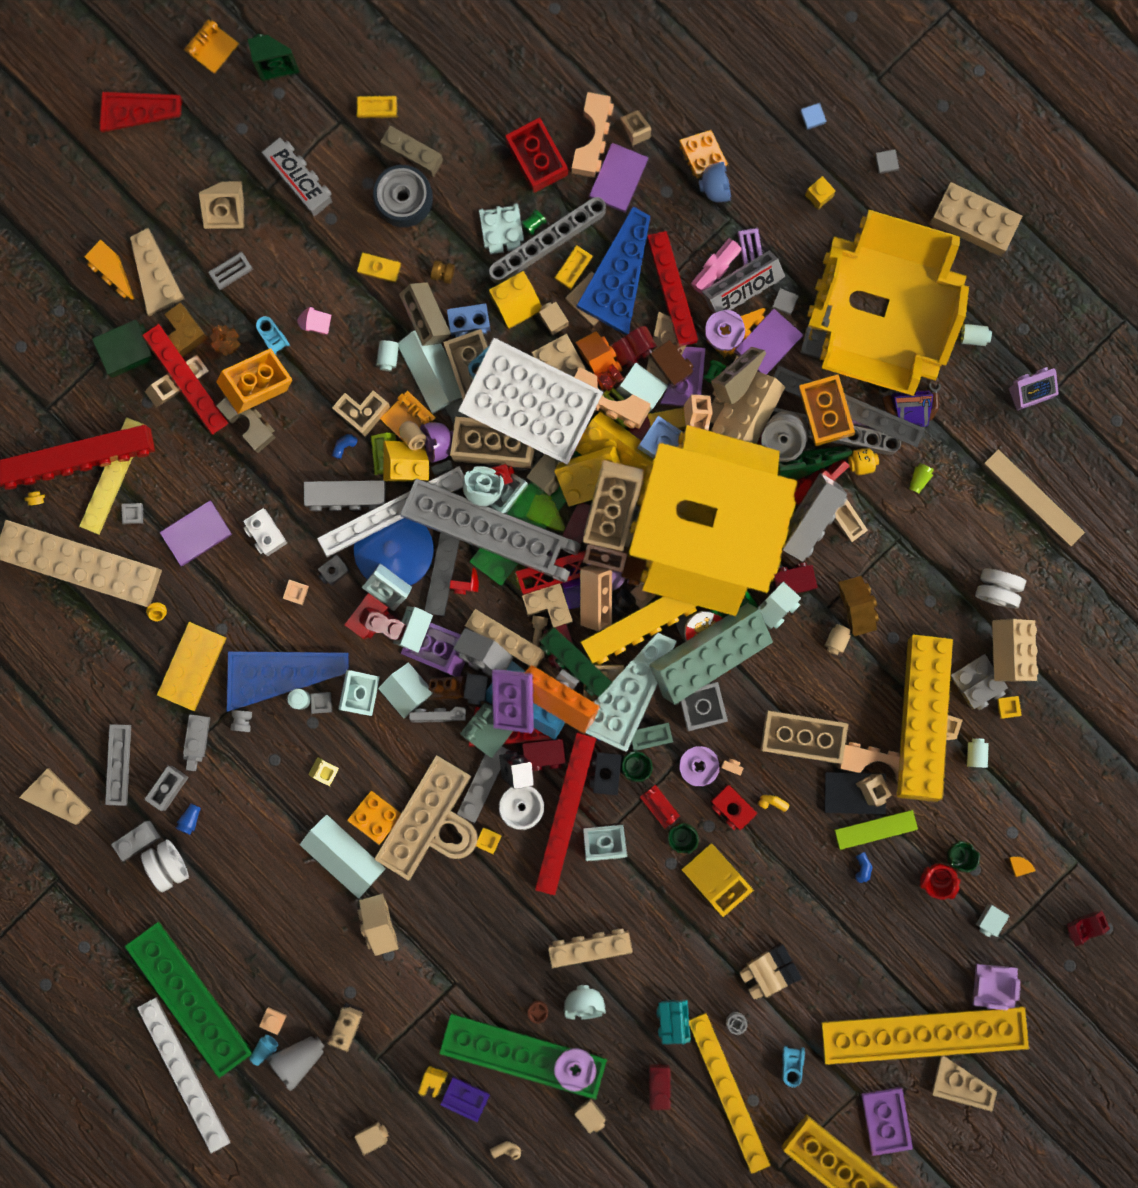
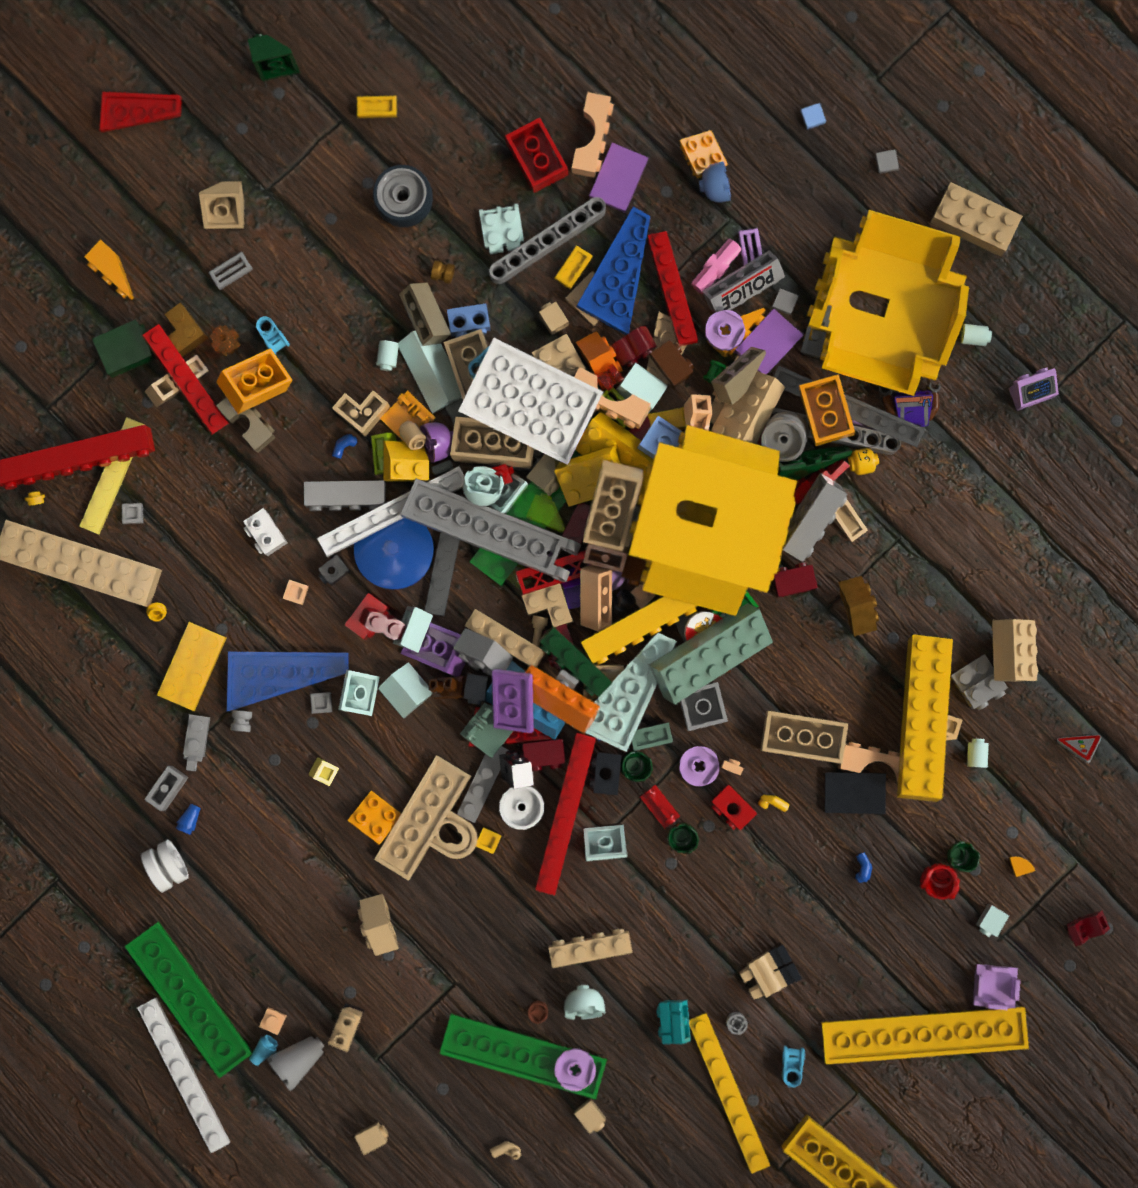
(56, 797): tan wing -> none
(118, 765): light grey plate -> none
(136, 841): light grey brick -> none
(155, 276): tan wing -> none
(196, 533): medium lavender tile -> none
(211, 46): light orange hinge -> none
(297, 177): light grey brick -> none
(299, 699): light aqua brick -> none
(314, 321): bright pink tile -> none
(342, 856): light aqua slope -> none
(379, 267): yellow plate -> none
(387, 587): light aqua slope -> none
(404, 146): dark tan arch -> none
(434, 1078): yellow hinge -> none
(438, 715): light grey hinge -> none
(463, 587): red plate -> none
(465, 1099): dark purple plate -> none
(515, 299): yellow slope -> none
(533, 222): green bush -> none
(636, 127): tan slope -> none
(659, 1087): dark red brick -> none
(692, 385): medium lavender wing -> none
(717, 880): yellow slope -> none
(778, 605): light aqua brick -> none
(820, 192): yellow brick -> none
(838, 639): tan brick -> none
(876, 829): lime tile -> none
(880, 789): tan brick -> none
(886, 1121): medium lavender tile -> none
(921, 477): lime cone -> none
(961, 1086): tan wing -> none
(1000, 588): white wheel -> none
(1009, 707): yellow plate -> none
(1034, 498): tan tile -> none
(1081, 746): none -> piece

